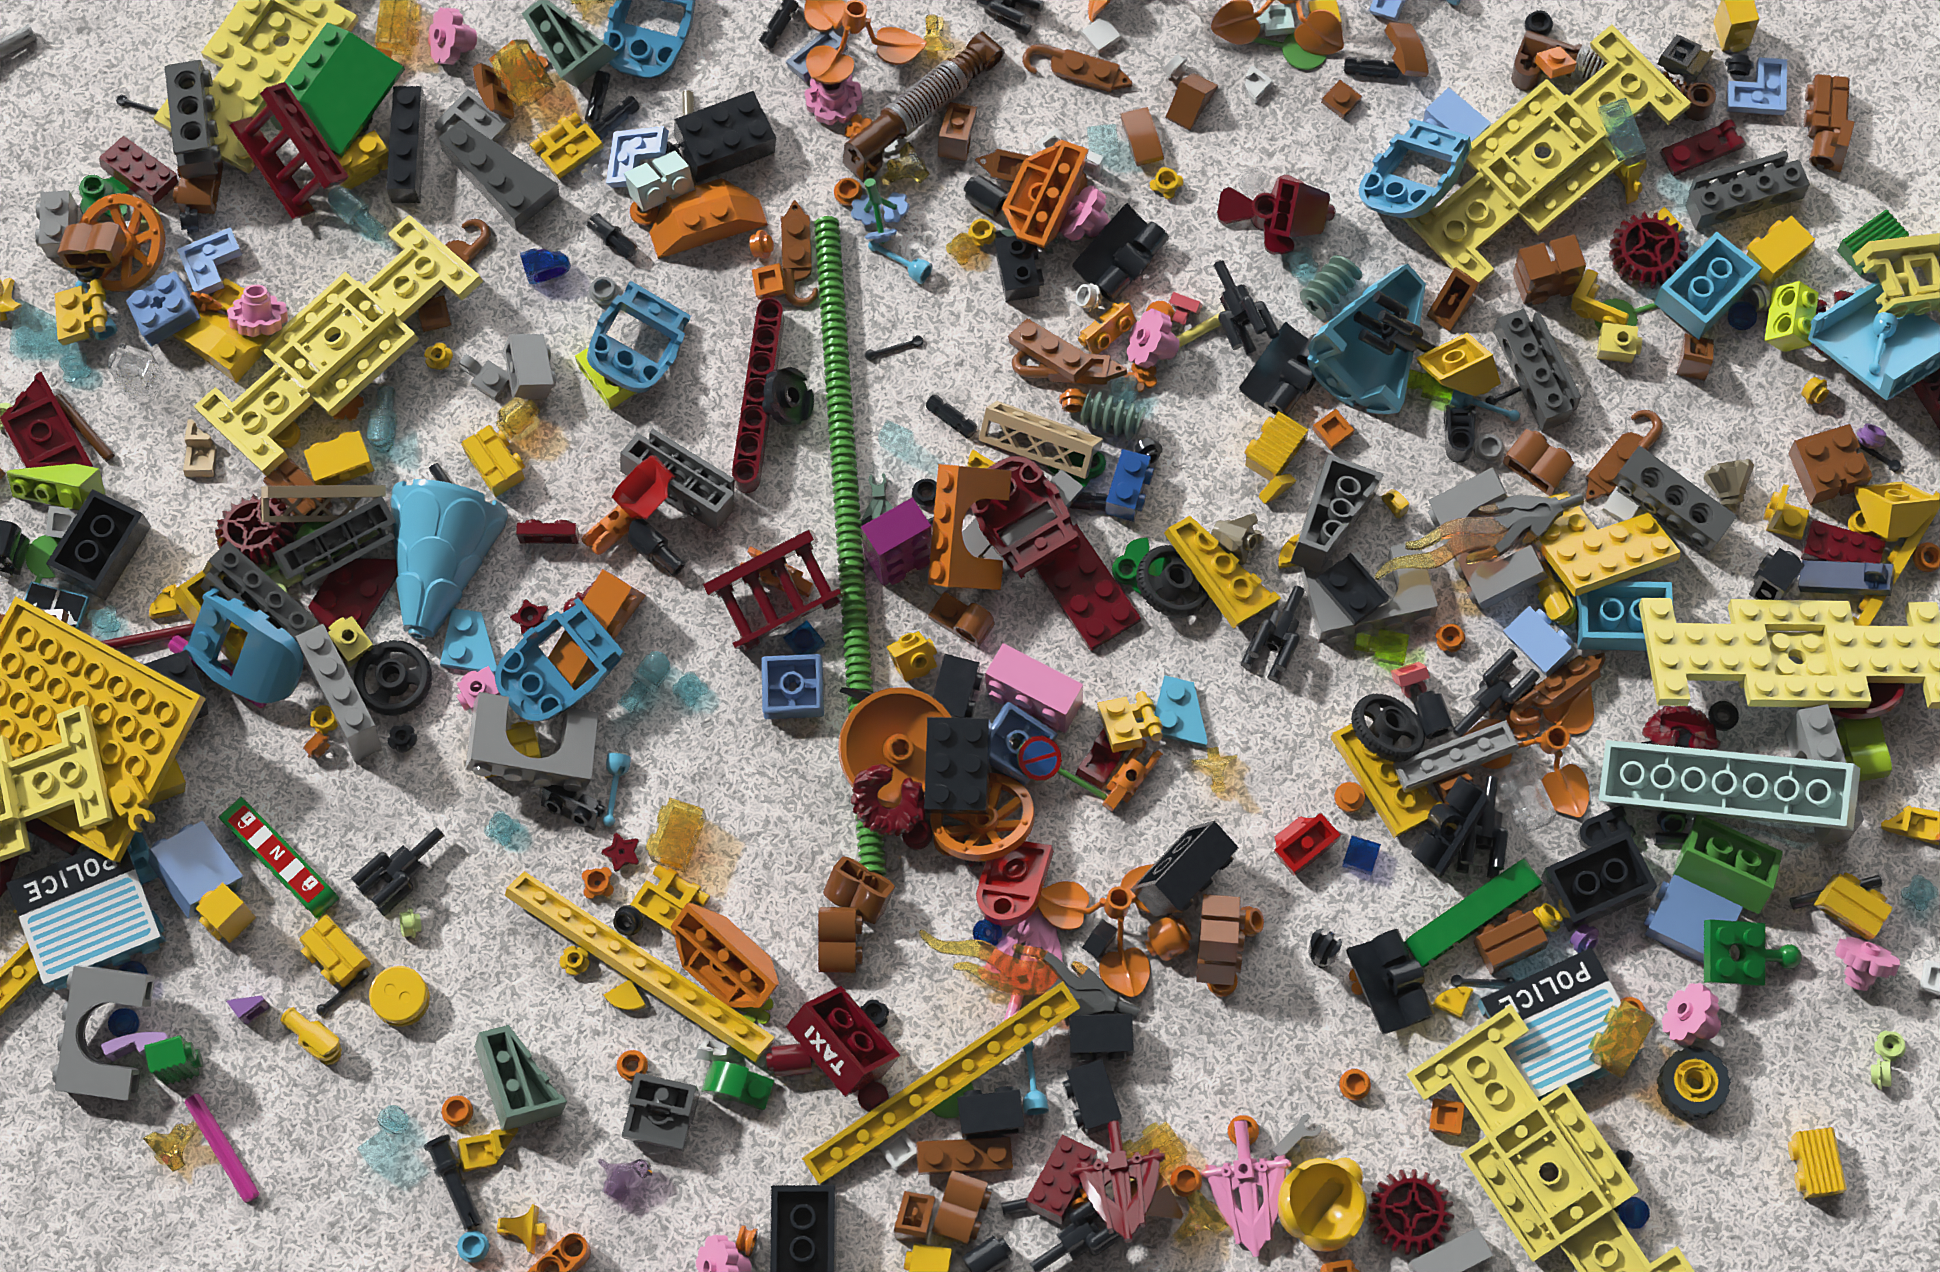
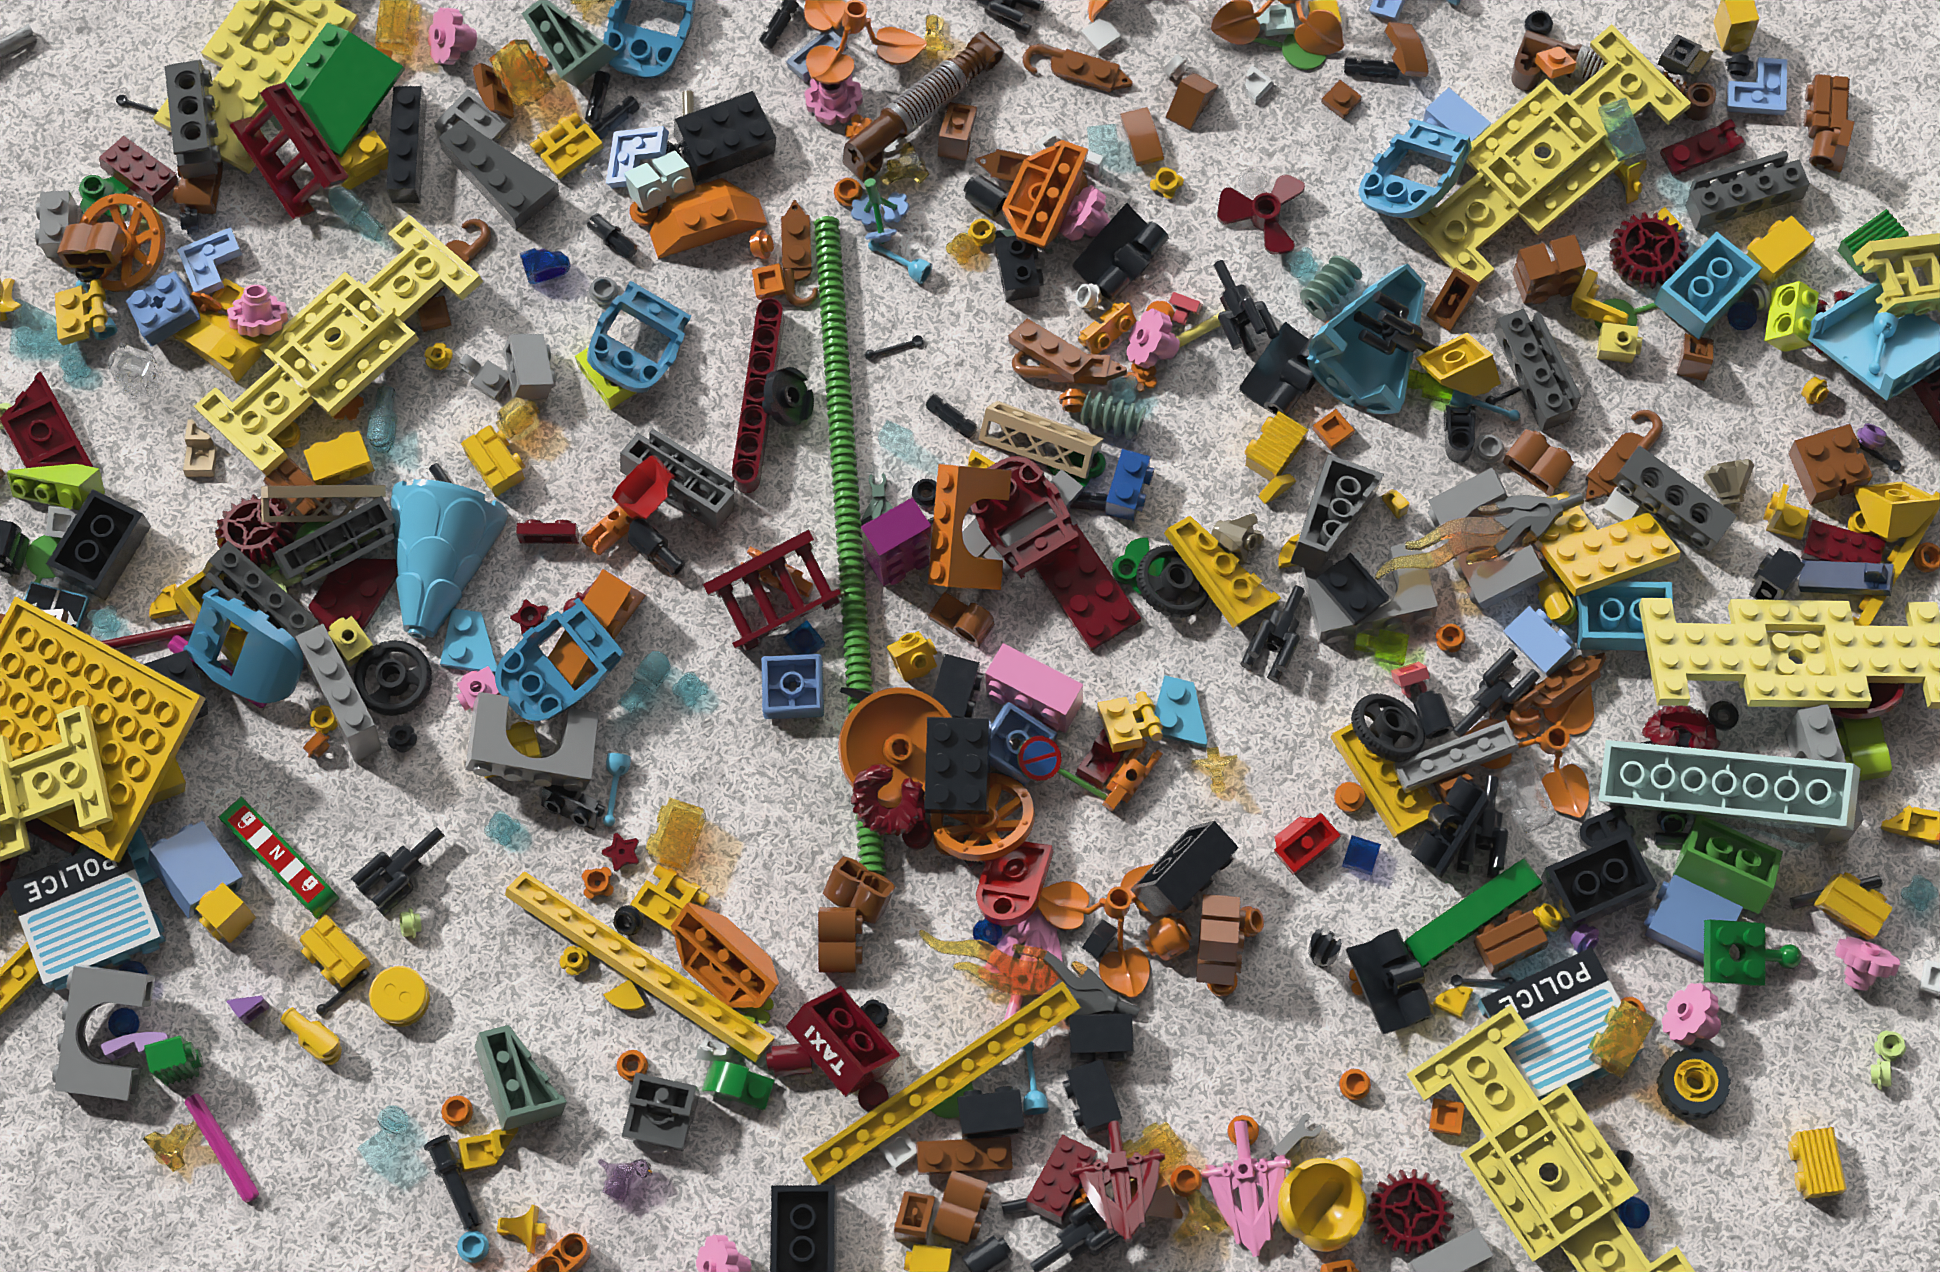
(84, 428): reddish brown bar -> none
(129, 800): yellow plate -> none
(746, 1240): orange bush -> none
(1149, 447): black plate -> none
(1300, 209): dark red torso -> none

